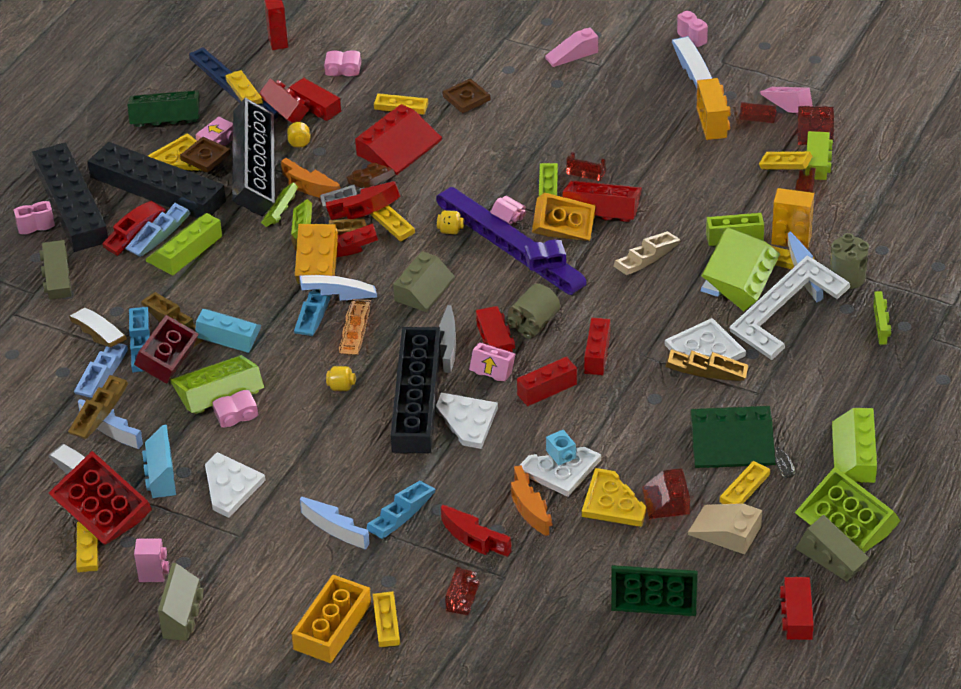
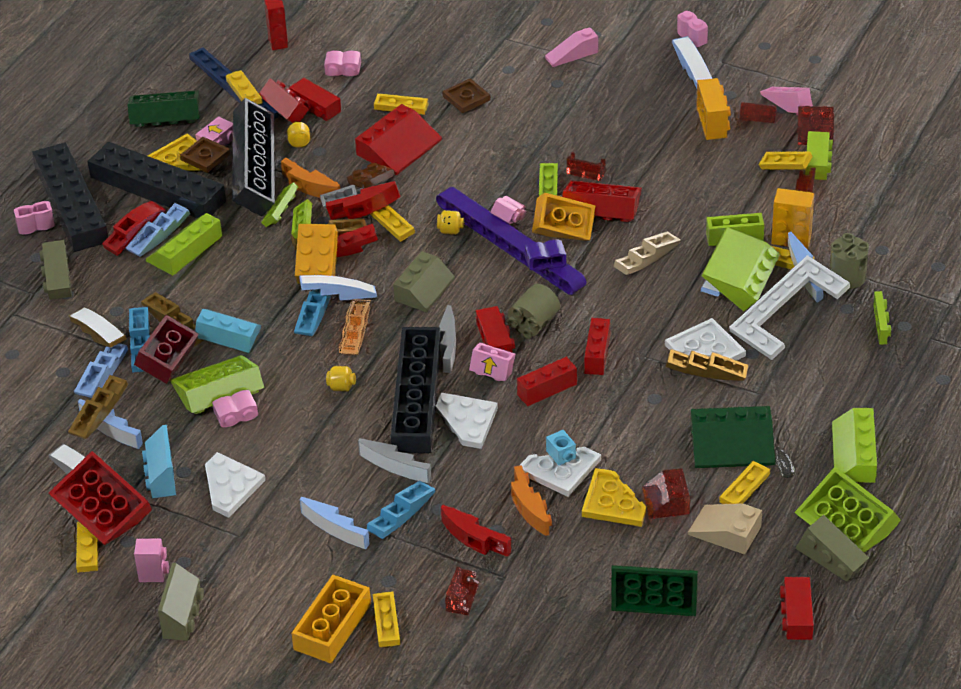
(396, 462): none -> slope

